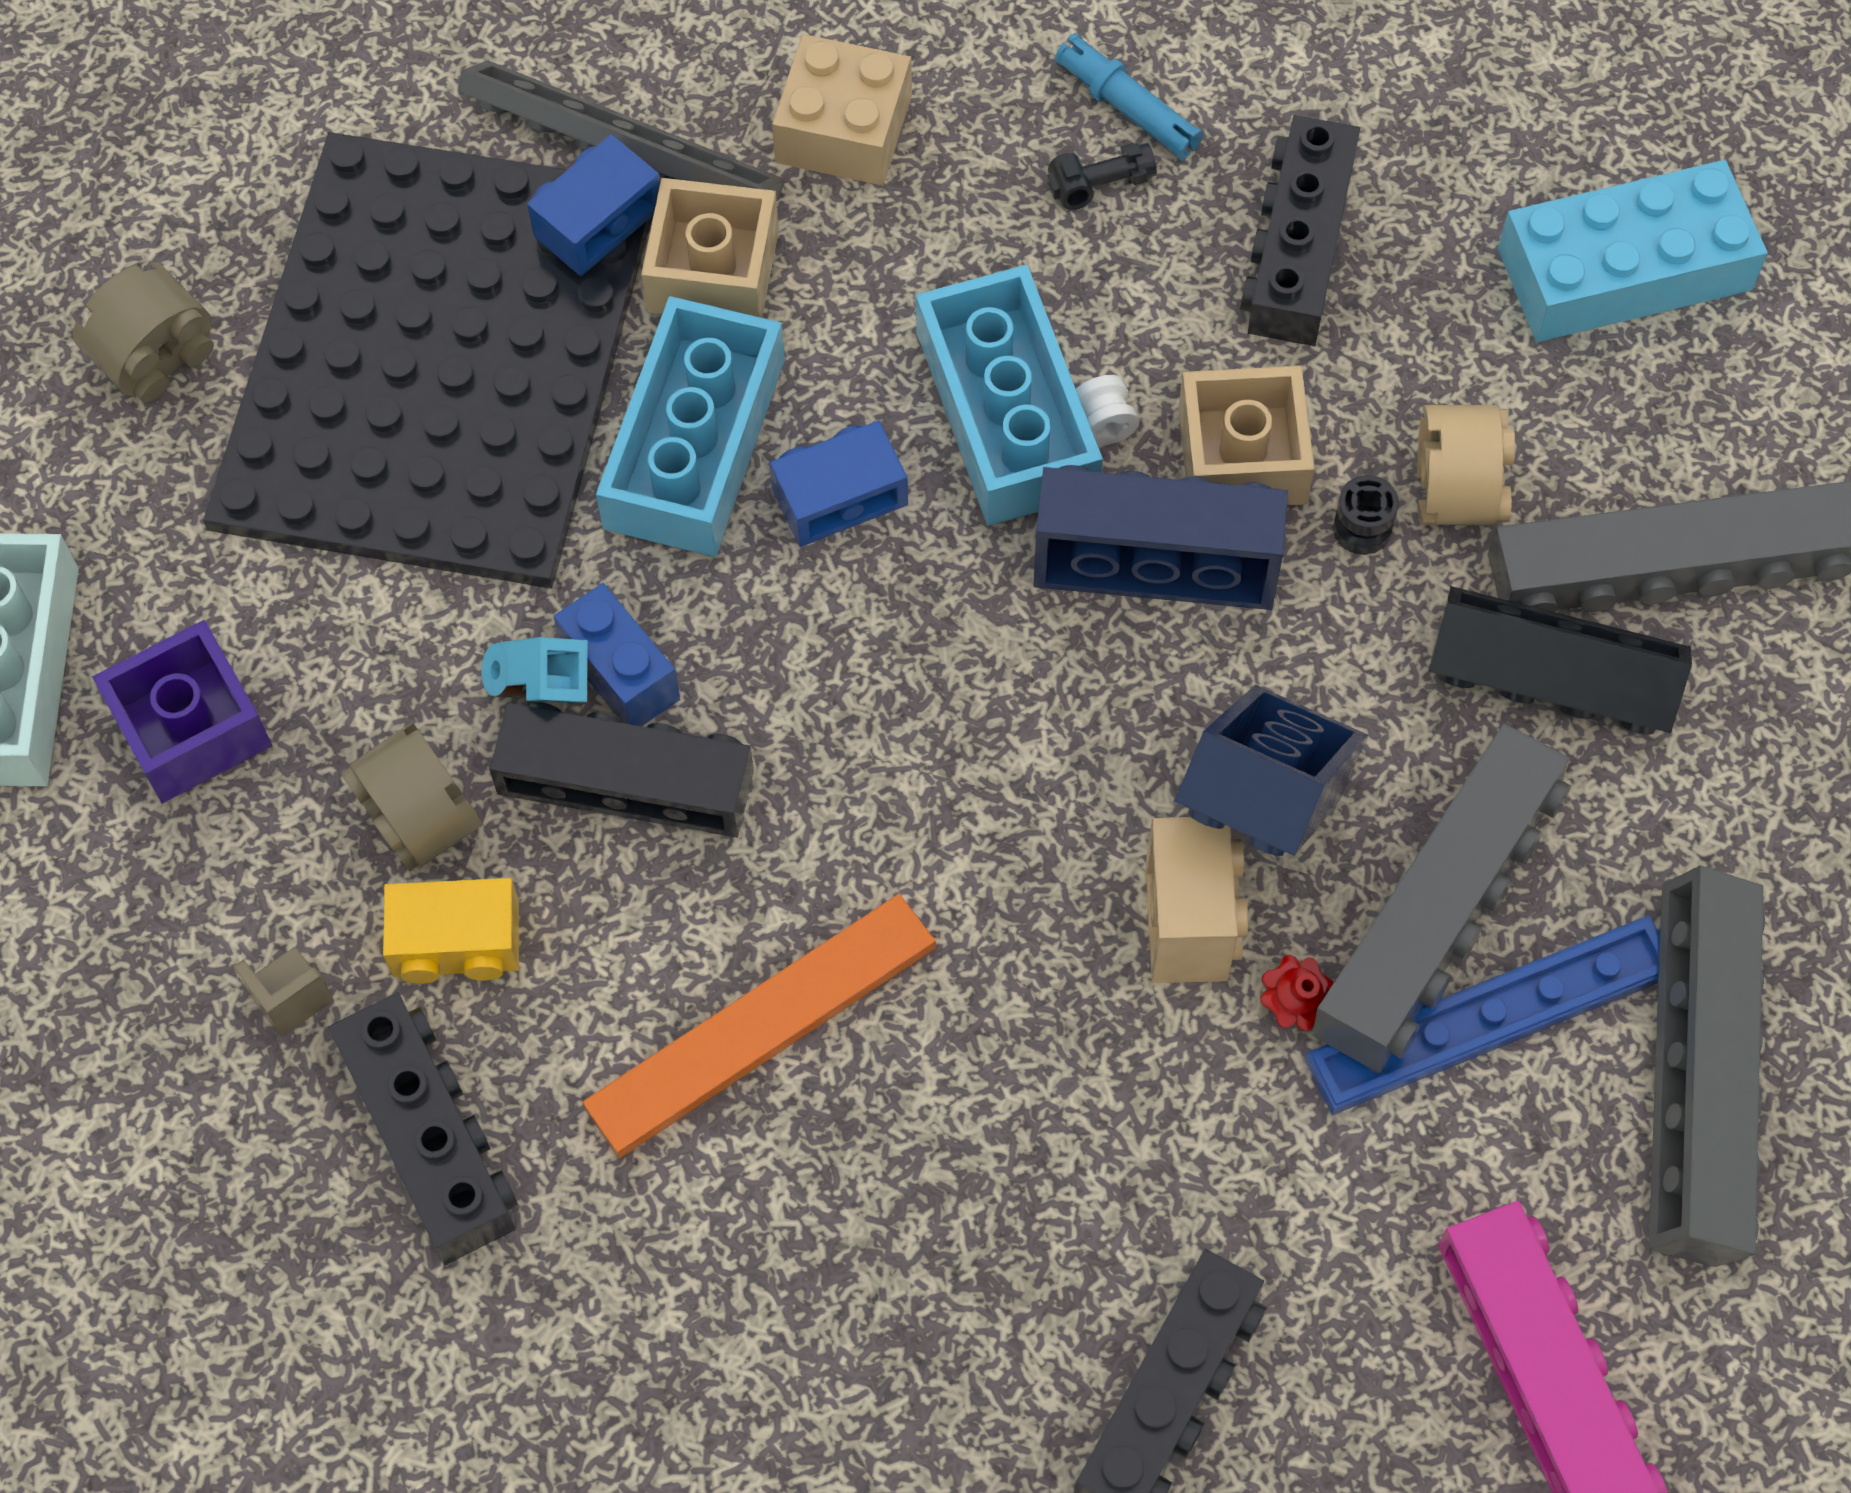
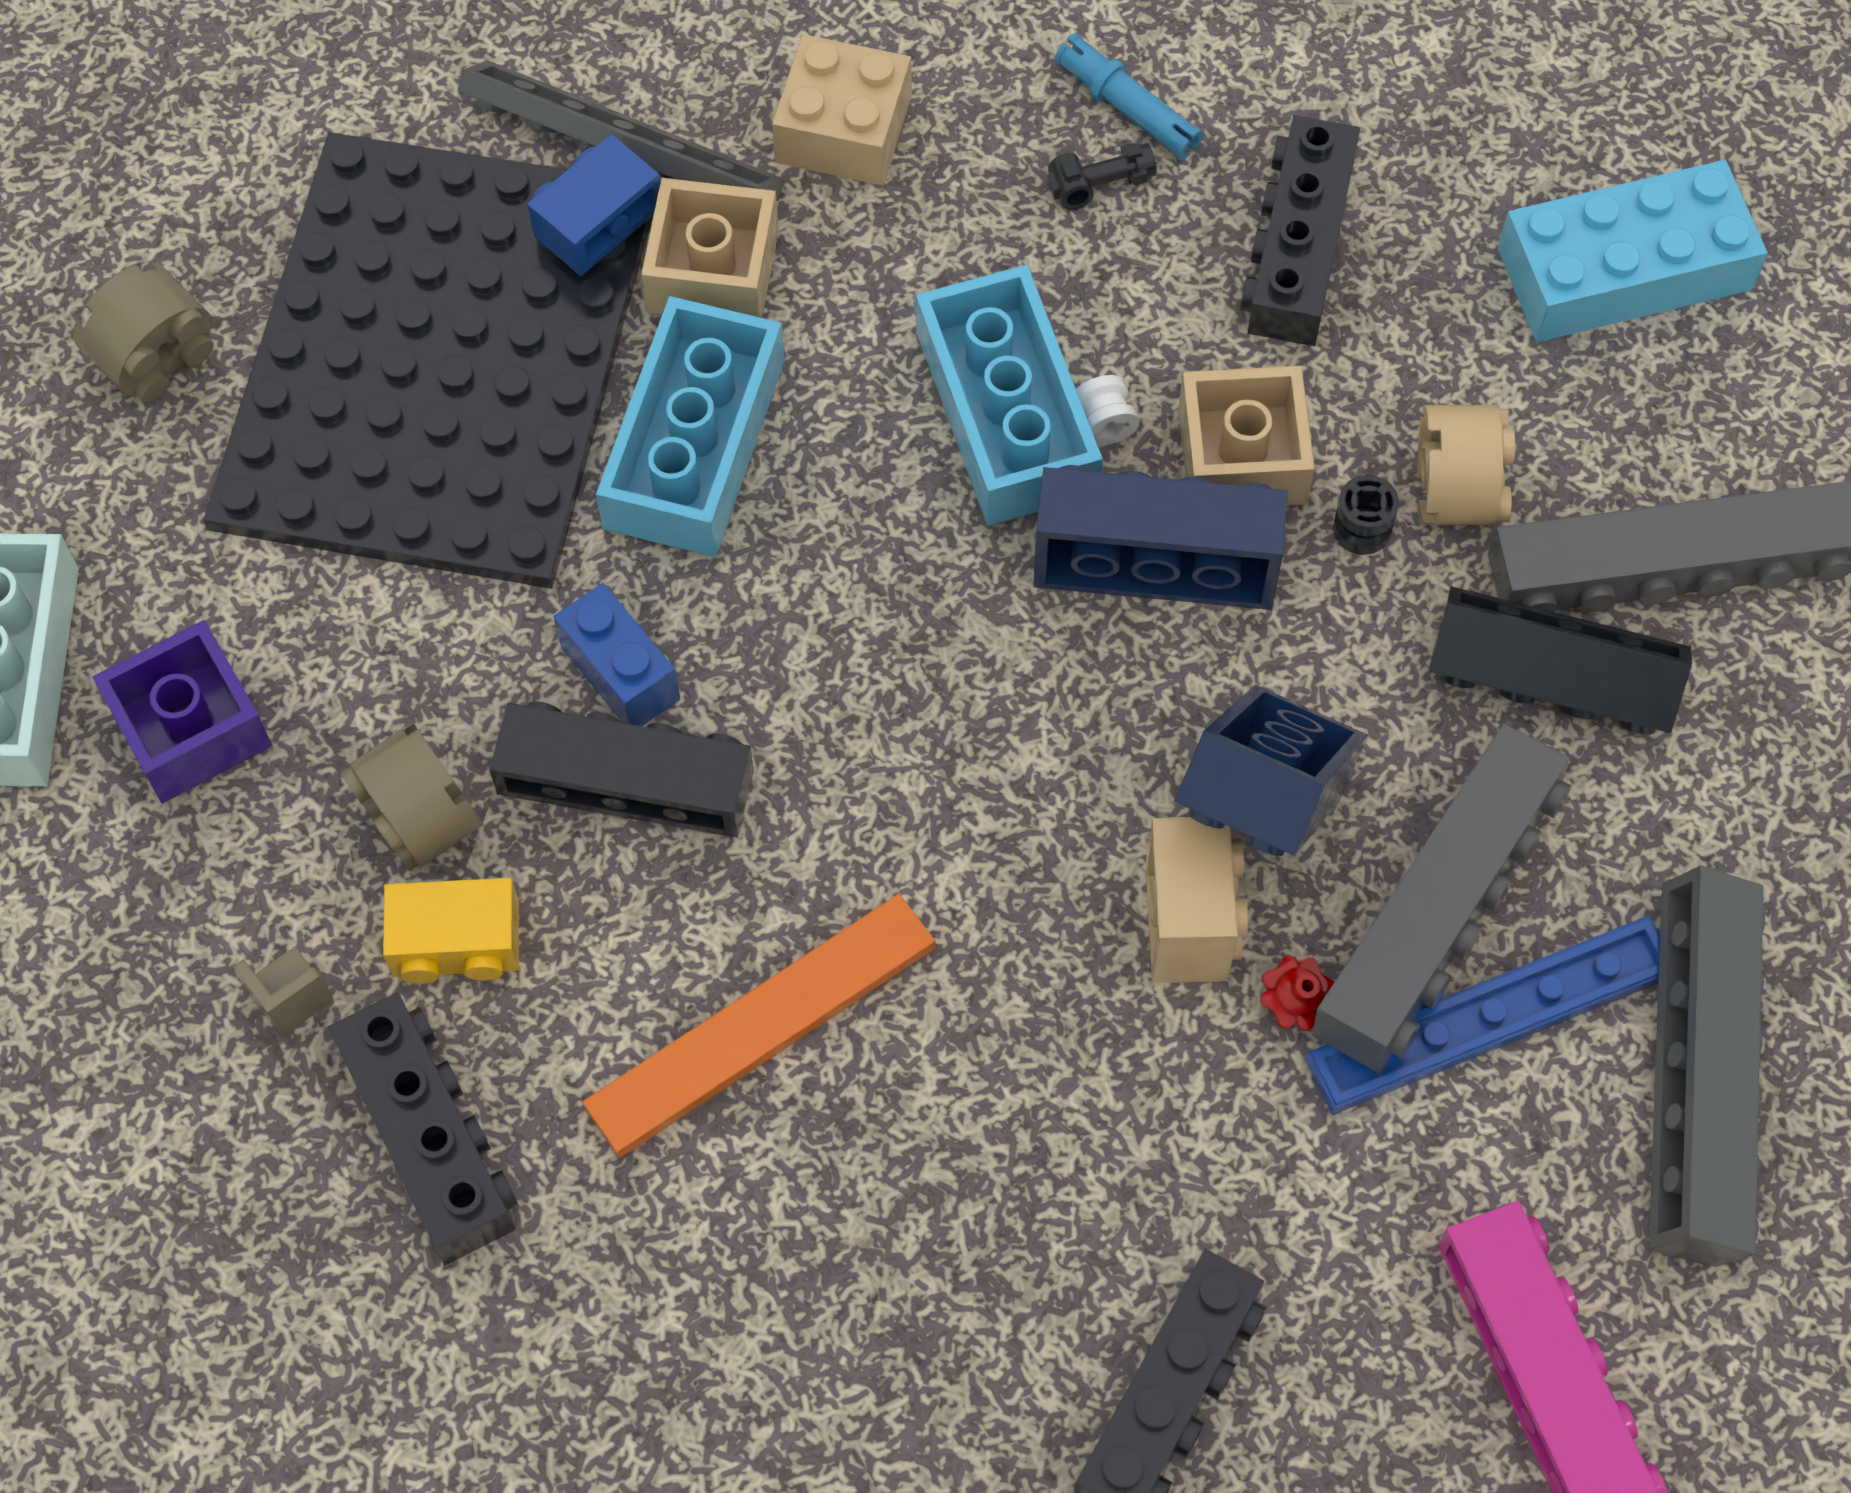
(537, 670): medium azure leg -> none
(839, 482): blue brick -> none

